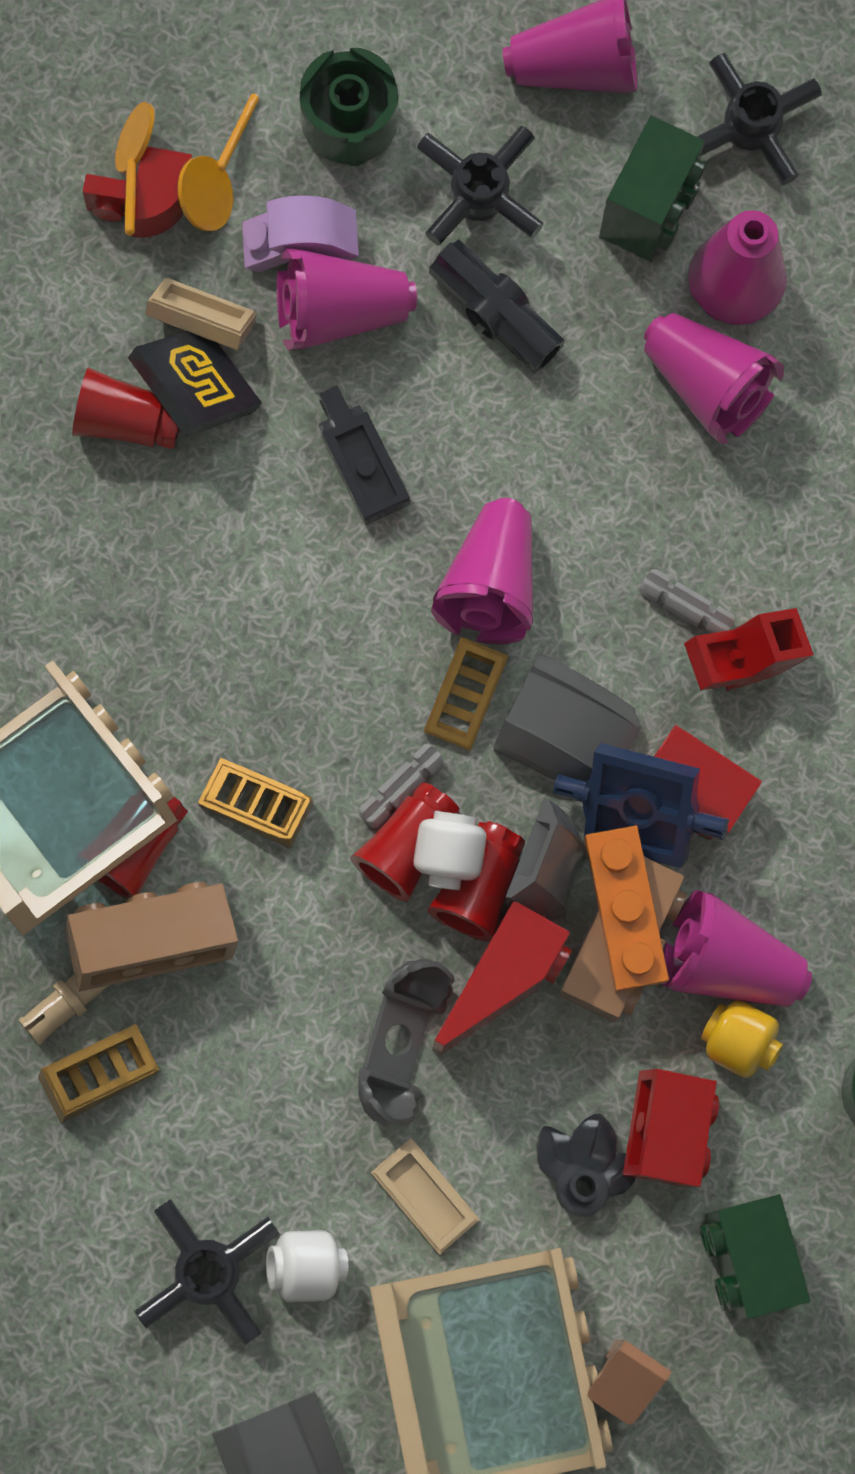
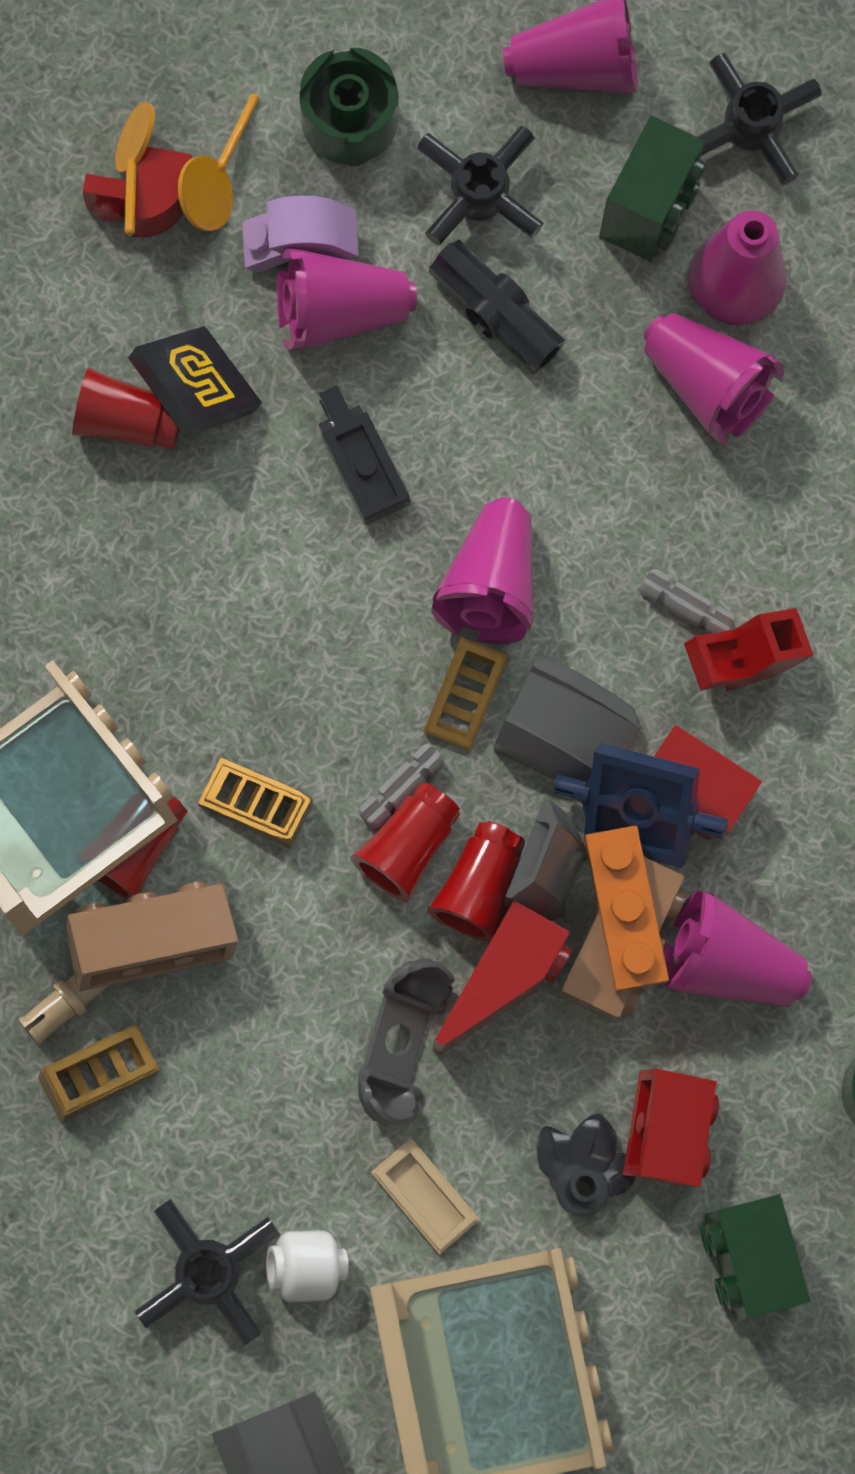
(201, 313): tan tile -> none
(449, 849): white head -> none
(627, 1381): nougat slope -> none
(742, 1038): yellow head -> none

